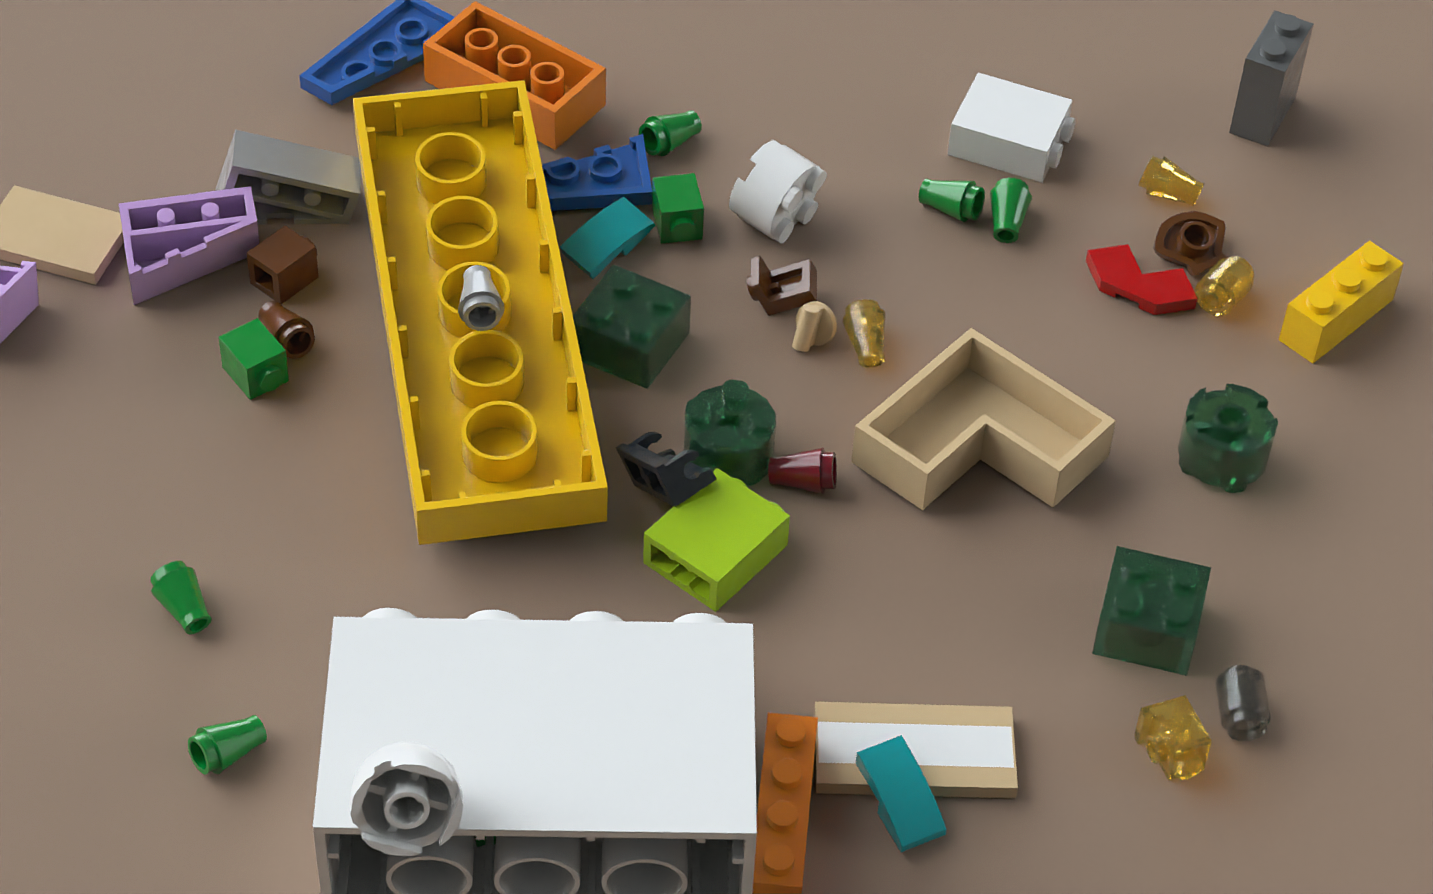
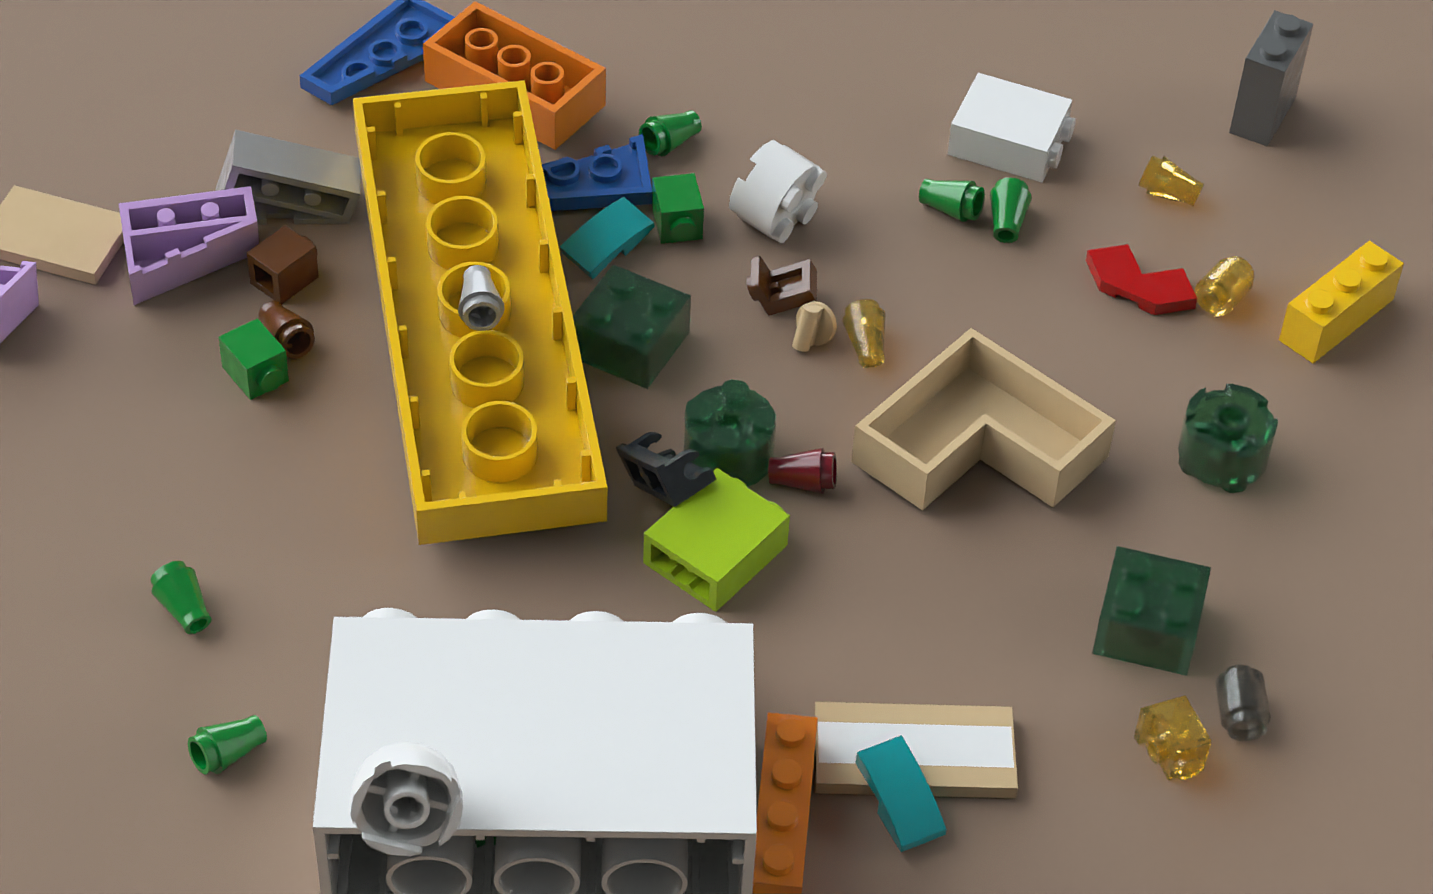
(1191, 241): reddish brown animal -> none

